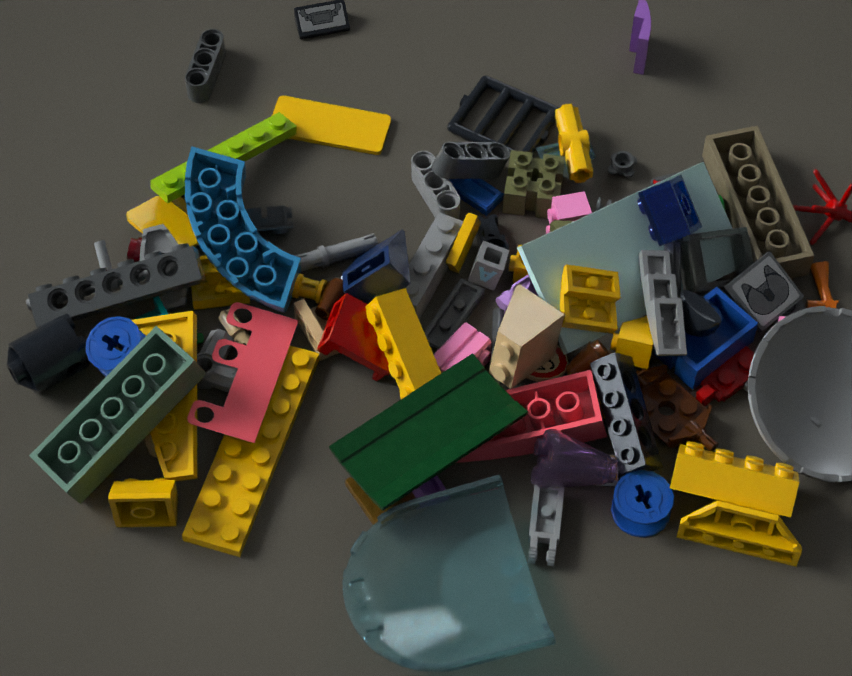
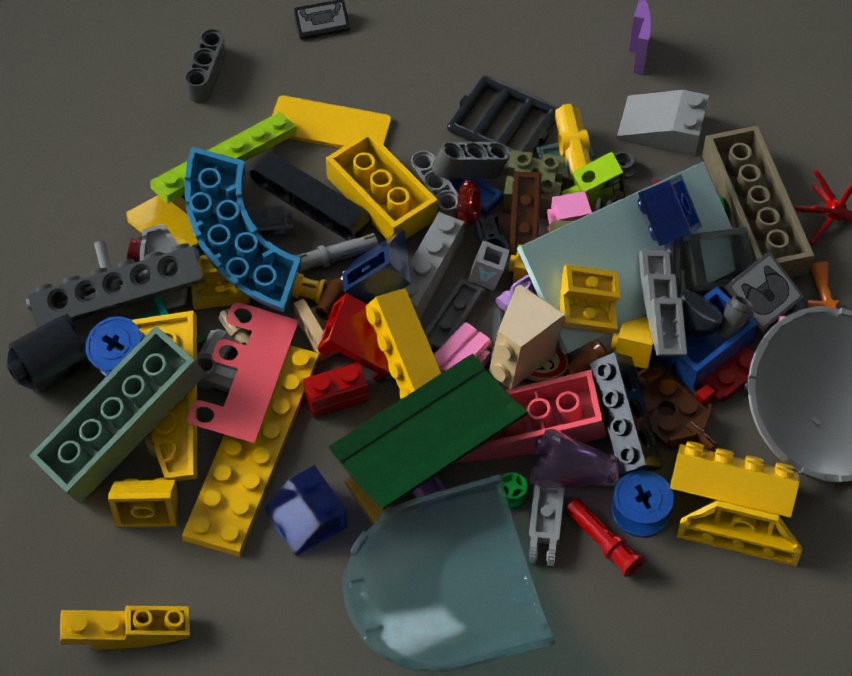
(124, 629): none -> yellow slope
(306, 511): none -> clear blue slope
(310, 196): none -> black beam
(336, 389): none -> red brick
(381, 186): none -> yellow brick
(463, 242): yellow tile -> none
(469, 202): none -> clear red gear
(516, 484): none -> green wheel
(525, 209): none -> reddish brown tile
(599, 179): none -> lime torso
(613, 546): none -> red pin
(665, 120): none -> light grey slope
(735, 316): none -> dark grey cone

